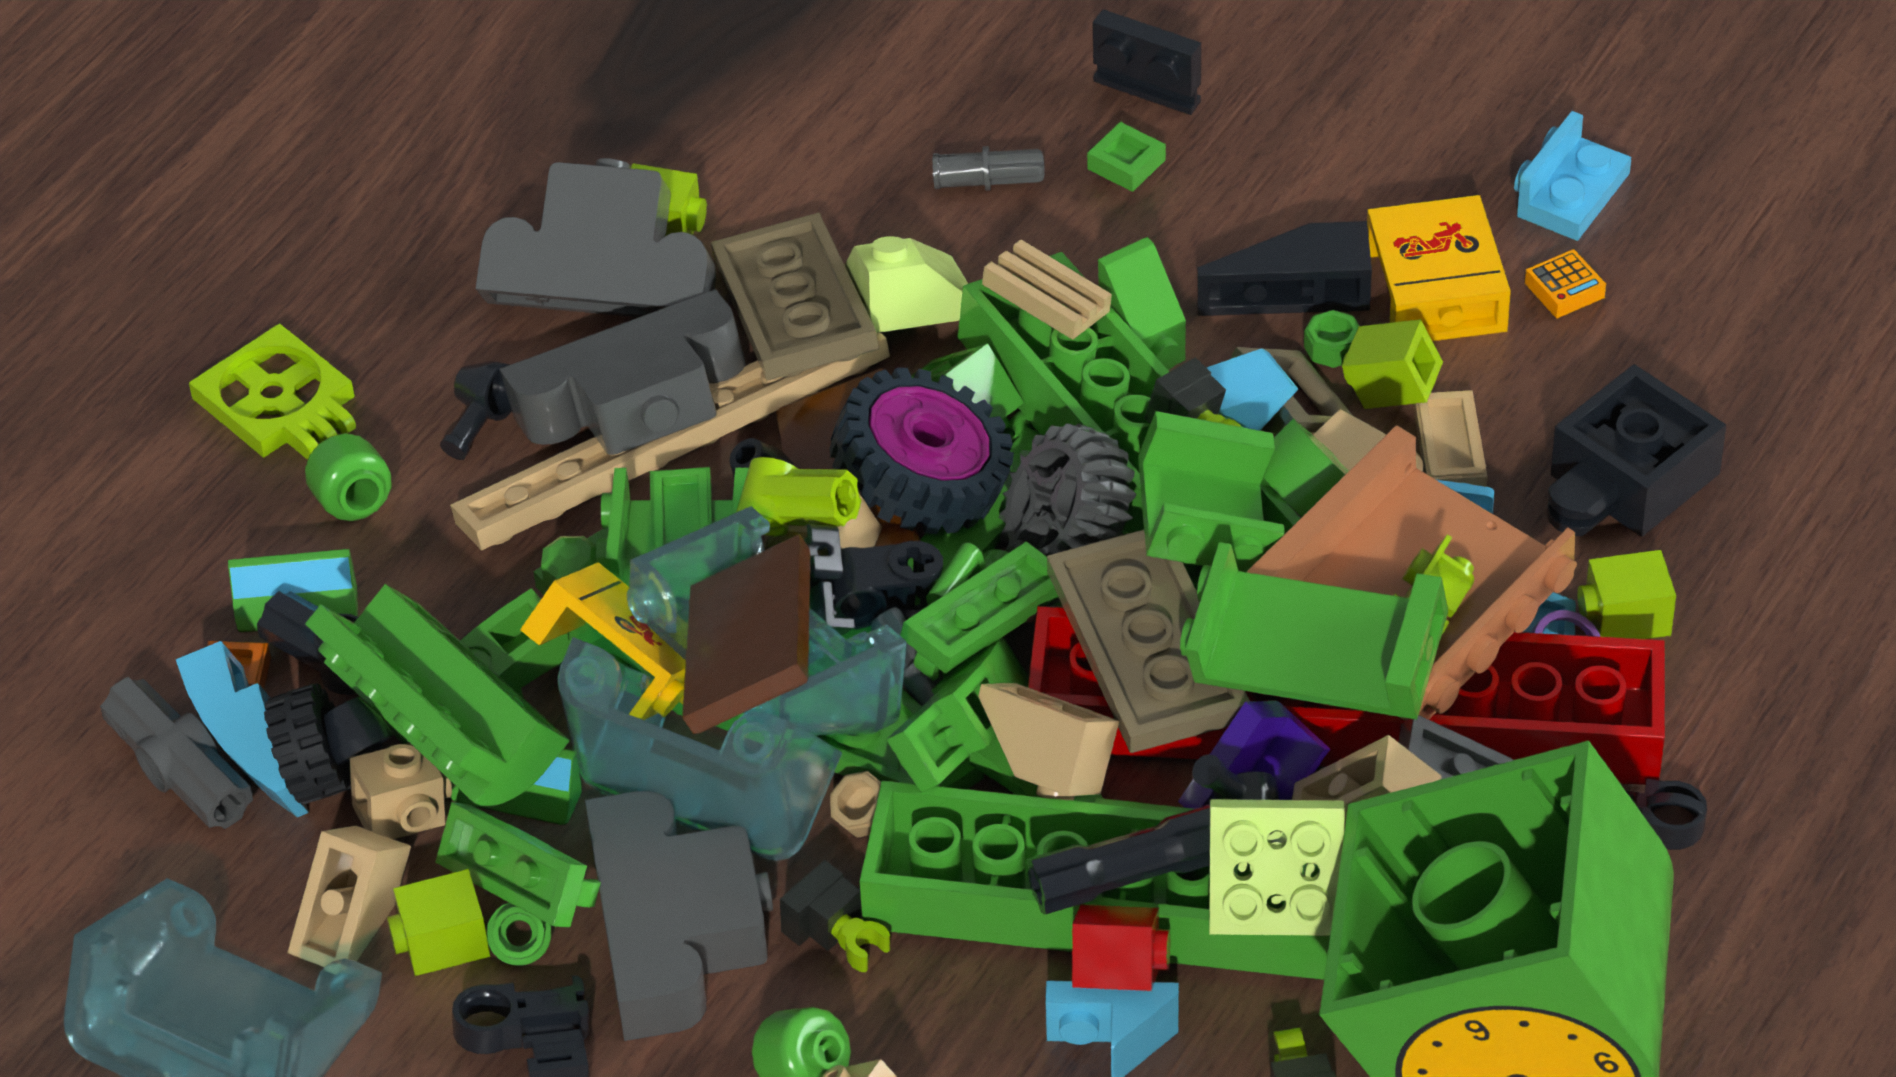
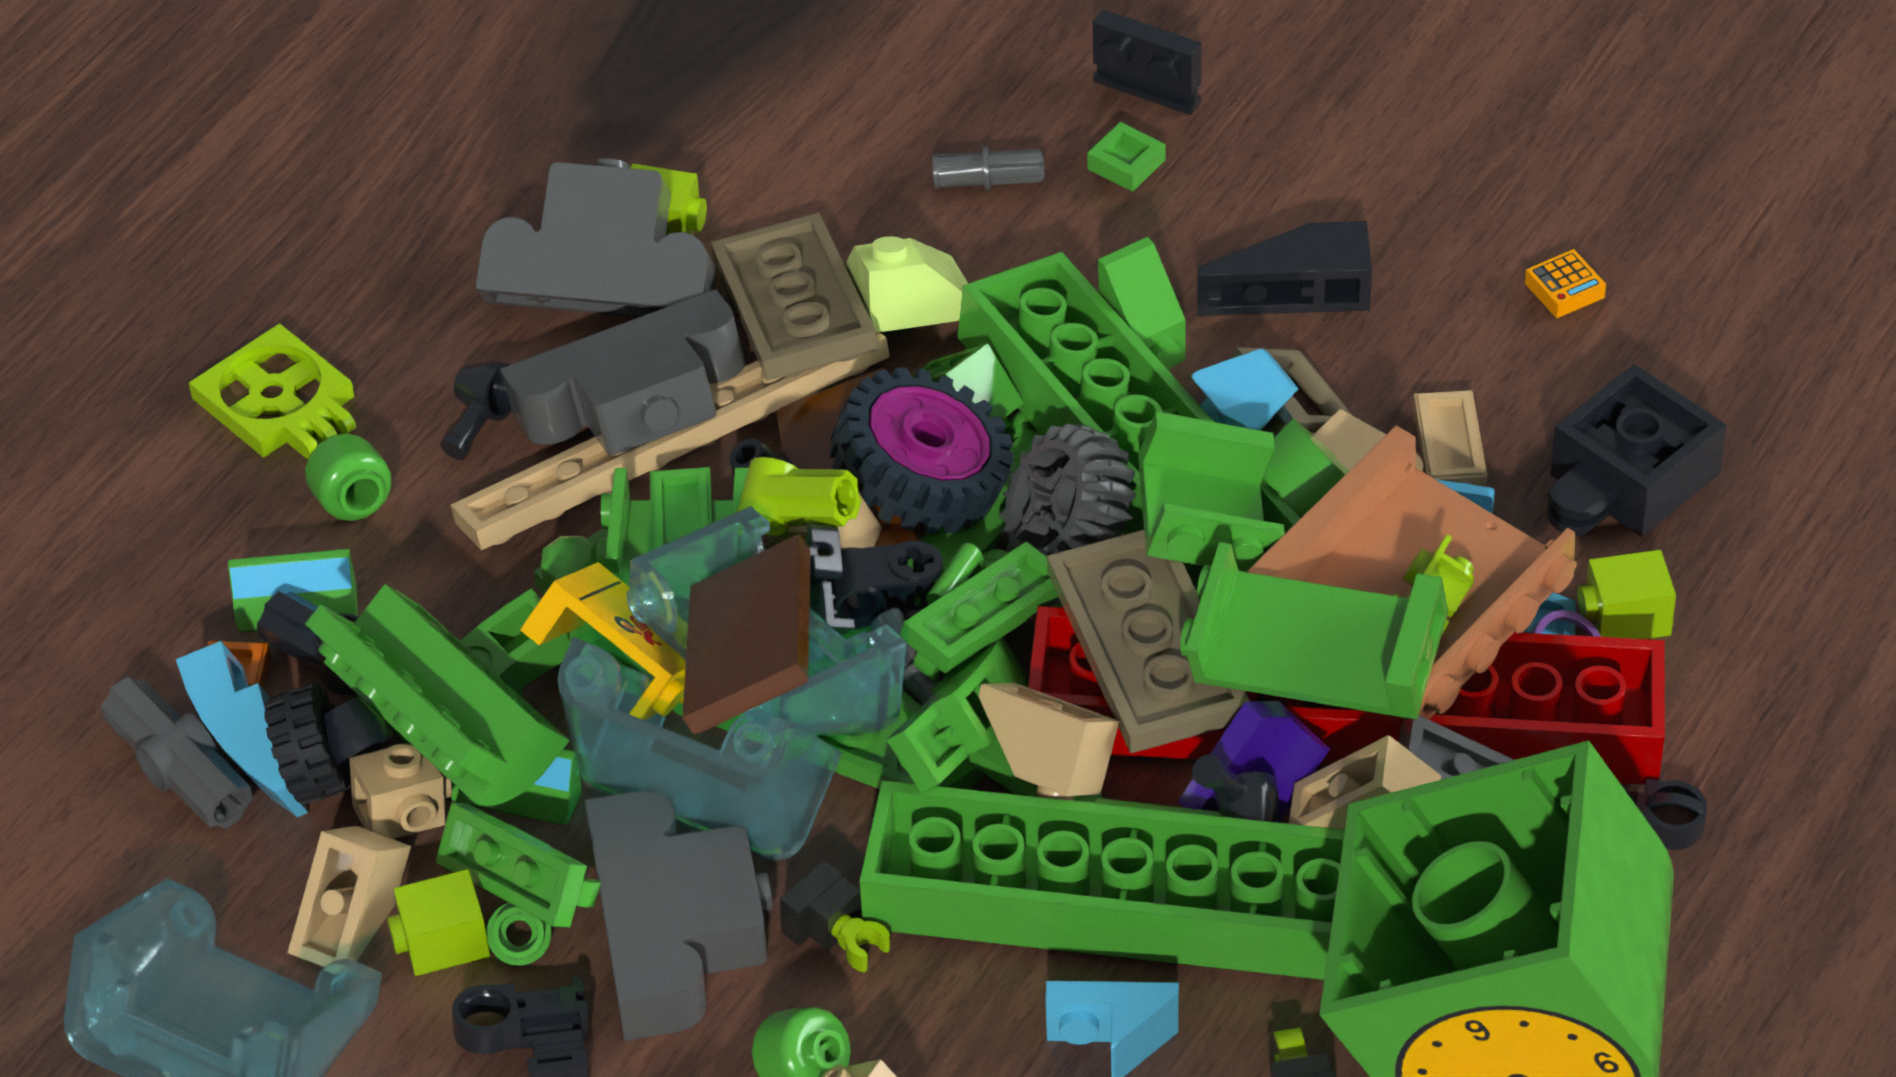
(855, 802): tan tile -> none
(1052, 283): tan tile -> none
(1083, 872): black axle -> none
(1118, 947): red brick -> none
(1188, 393): pearl dark grey piece -> none
(1276, 843): yellowish green plate -> none
(1329, 337): bright green tile -> none
(1392, 364): lime brick -> none
(1441, 266): yellow panel -> none
(1569, 180): medium azure bracket -> none

